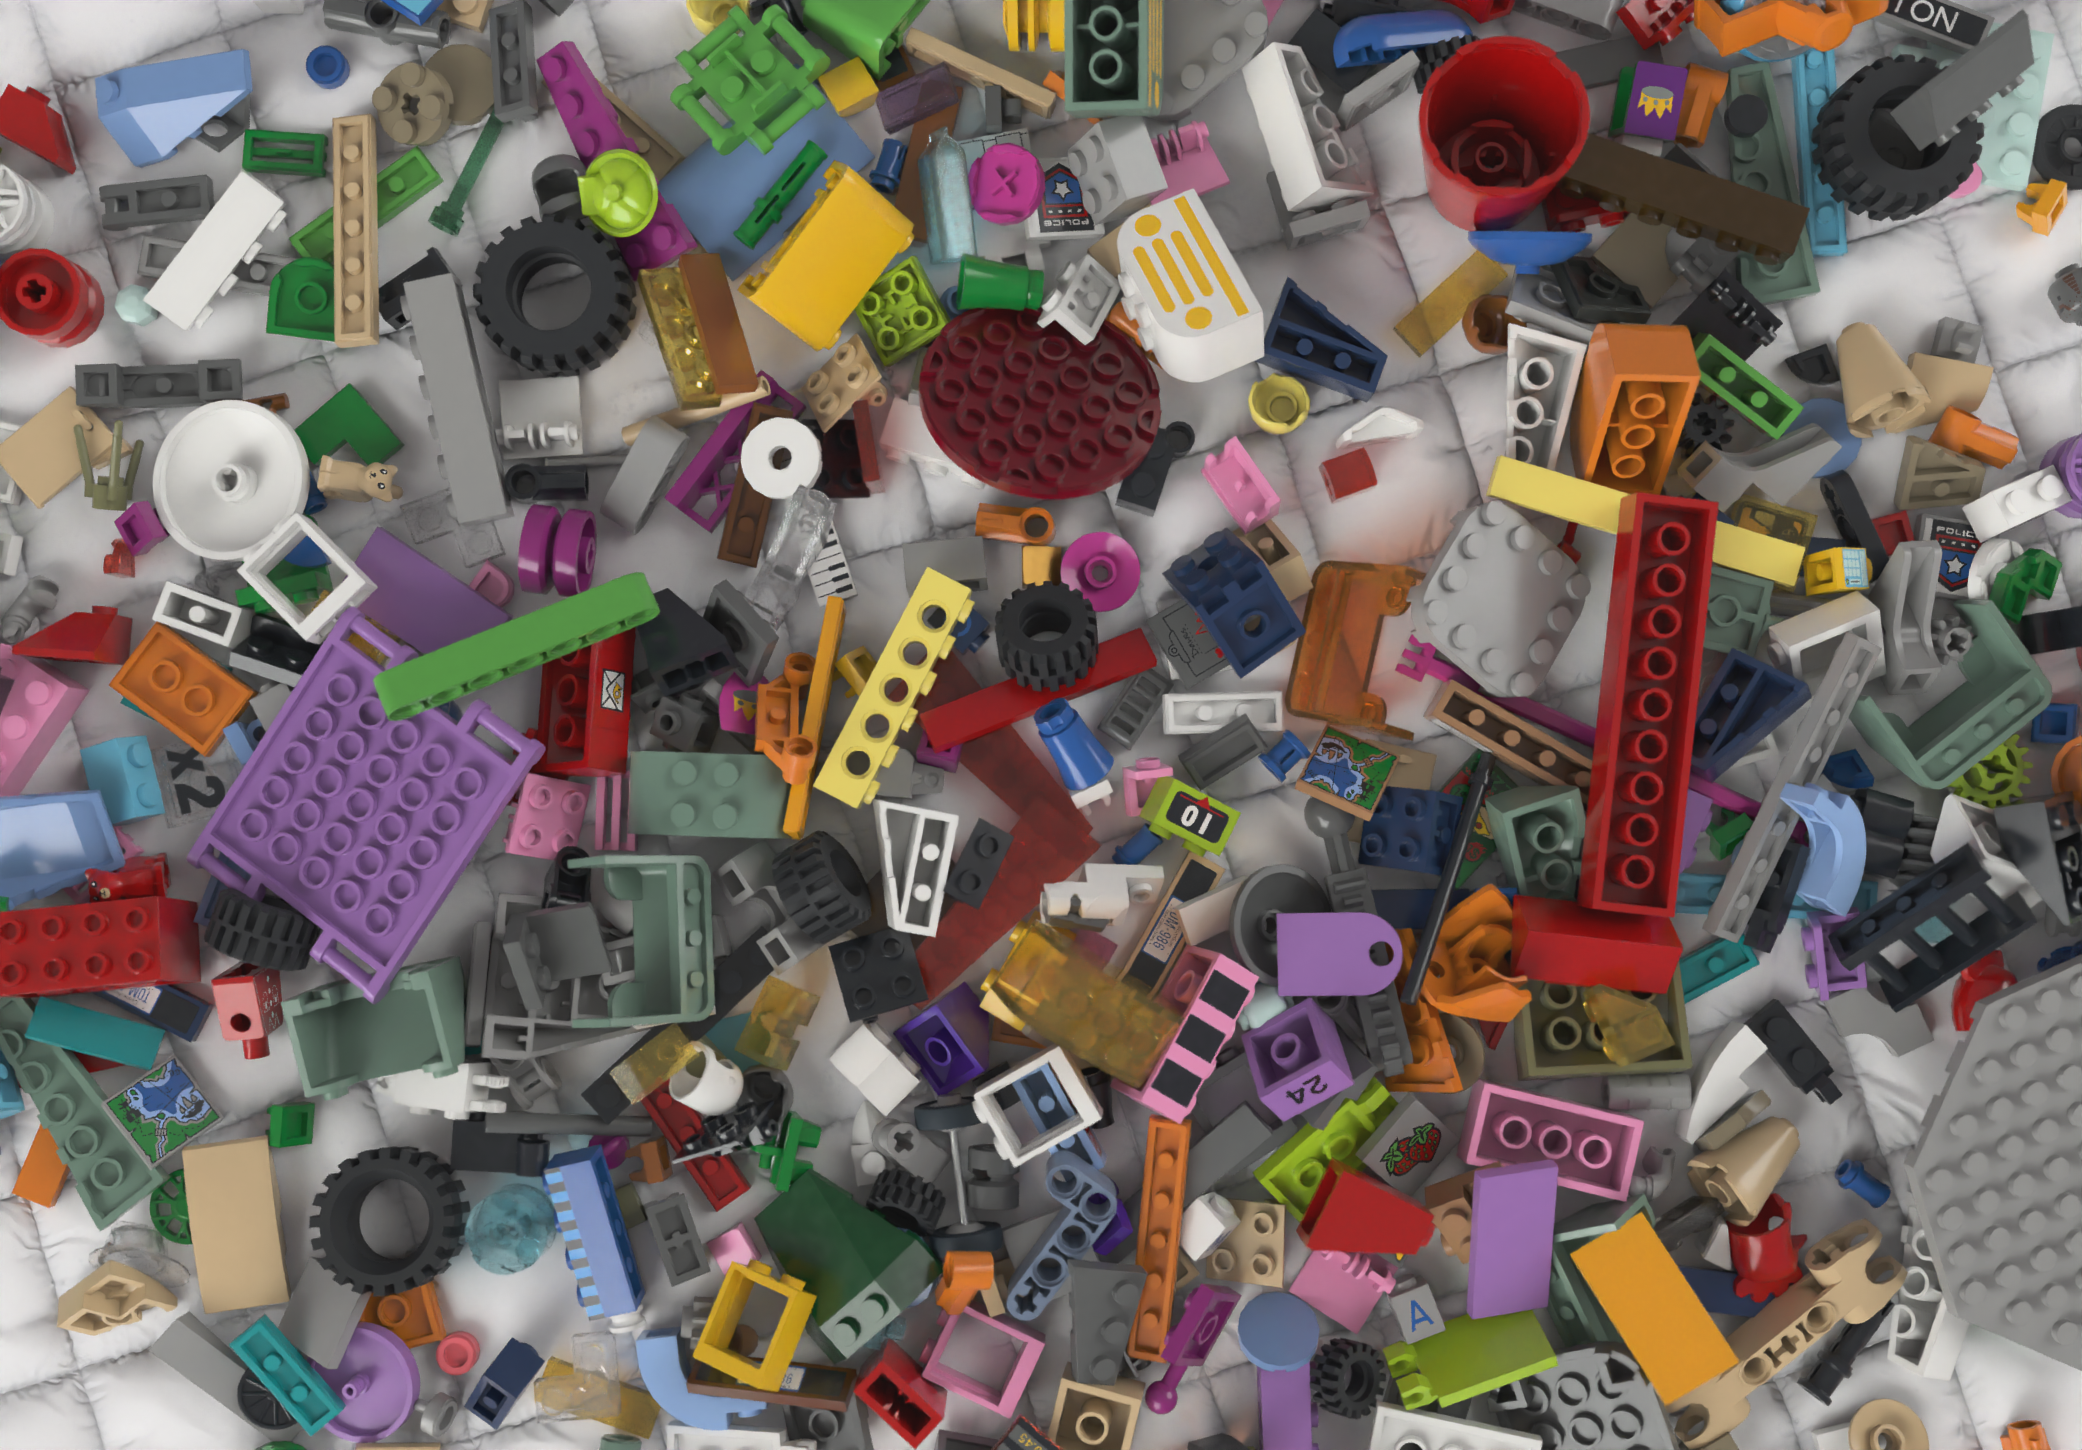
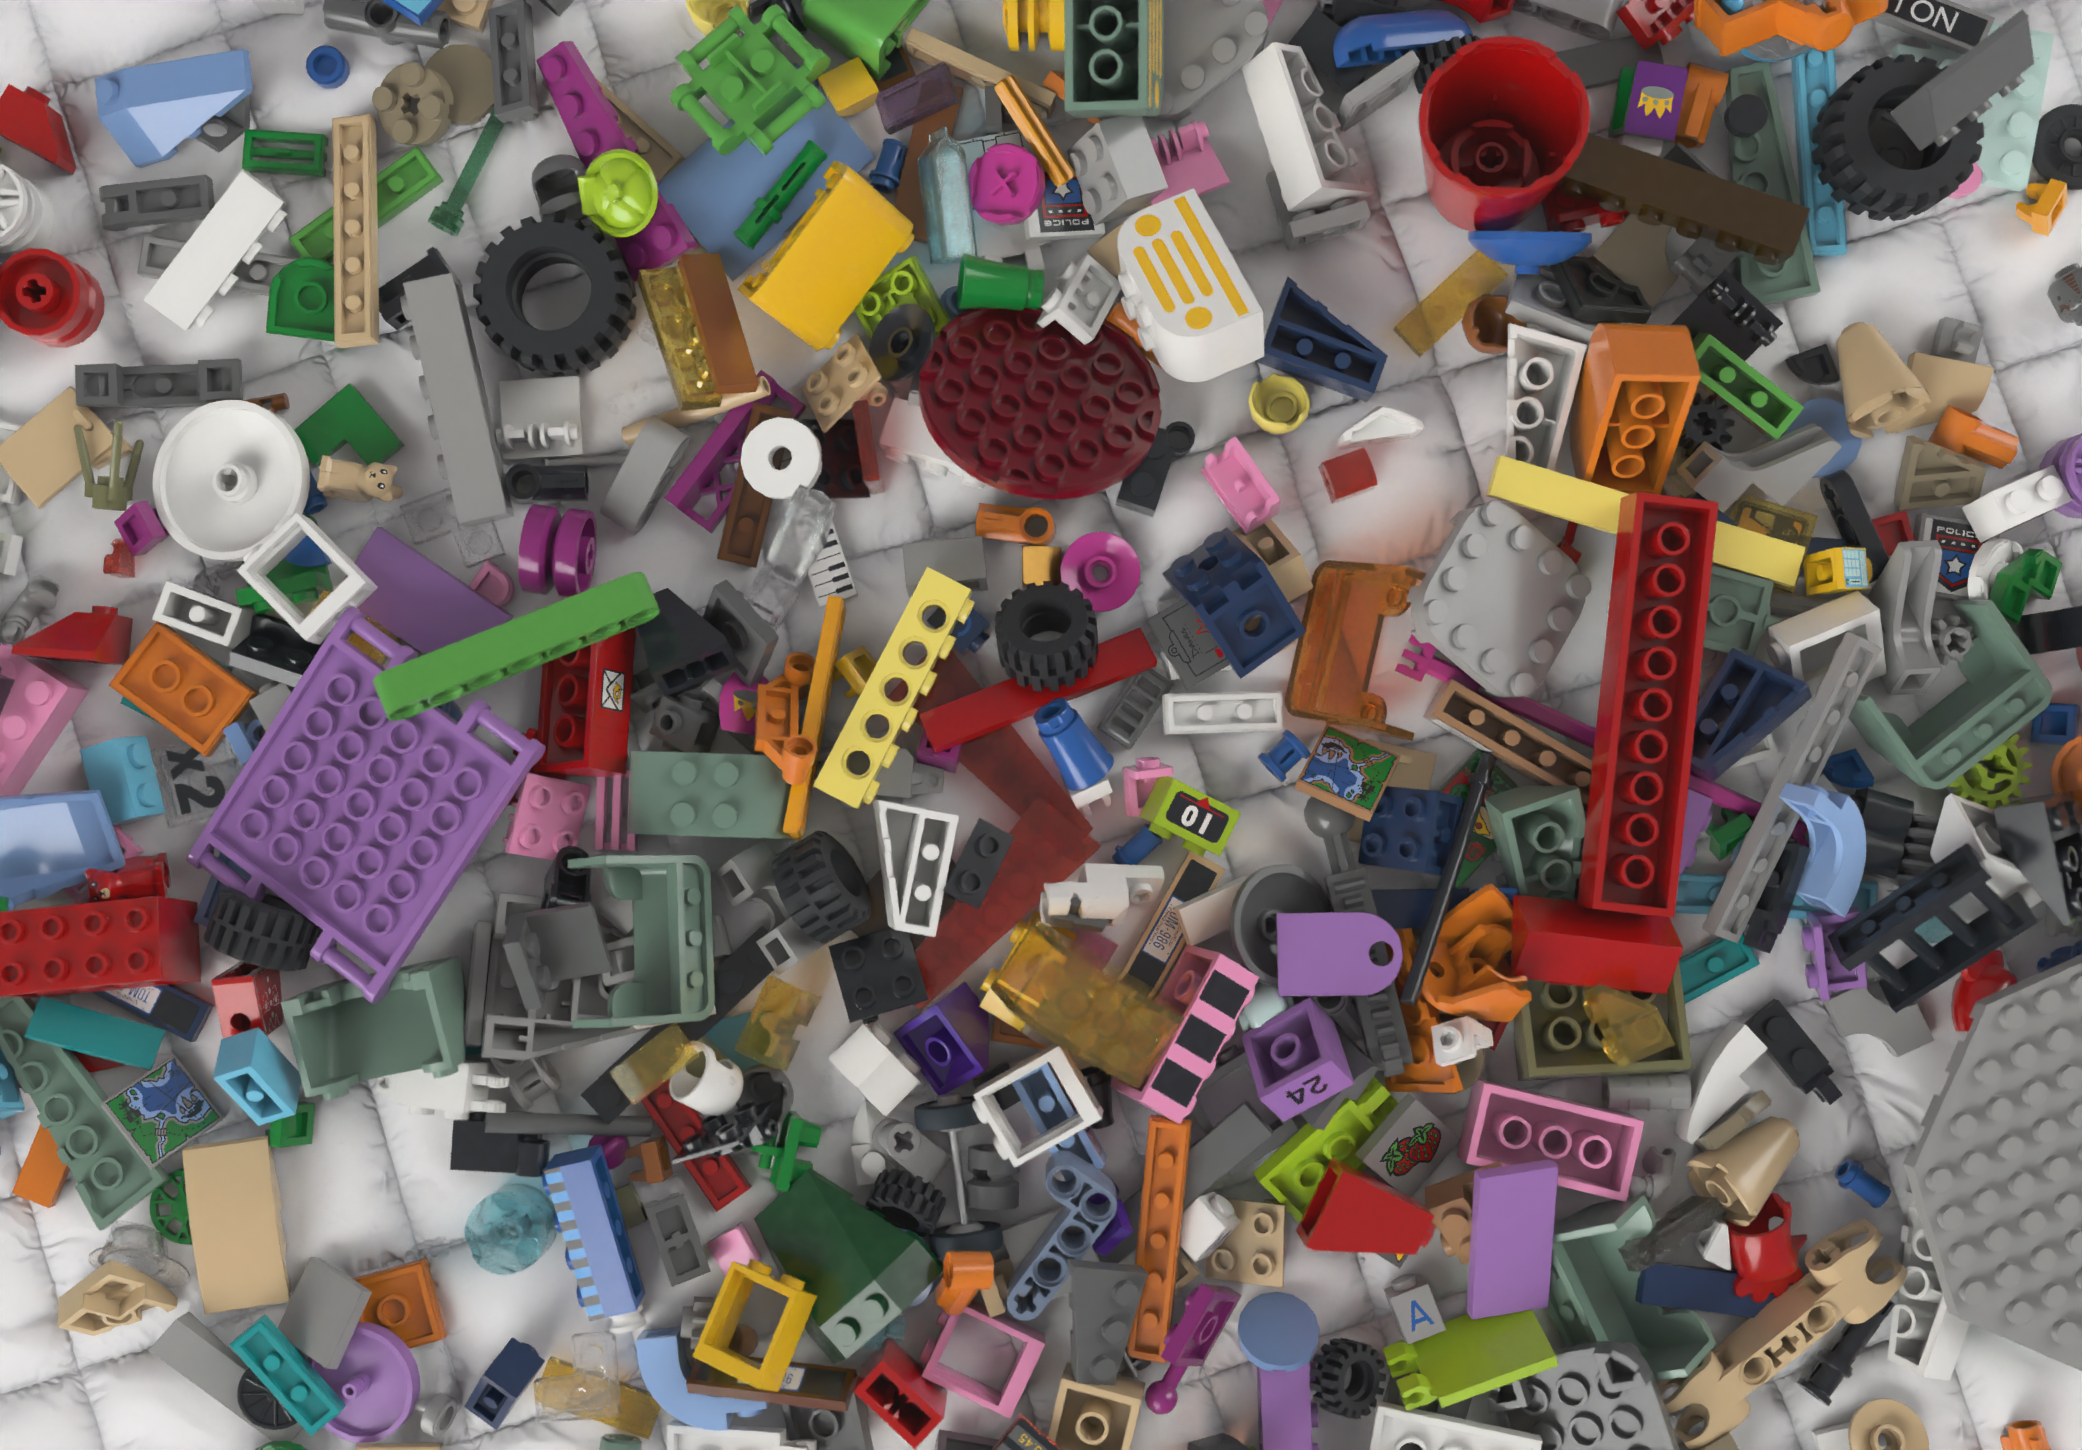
(133, 308): light aqua tile -> none
(257, 1076): none -> medium azure brick
(341, 1215): black tyre -> none
(457, 1353): coral tile -> none
(902, 342): none -> black dish
(1034, 131): none -> light orange axle
(1222, 751): dark grey tile -> none
(1344, 1284): bright pink hinge -> none
(1459, 1040): none -> white bracket
(1654, 1309): light orange tile -> none

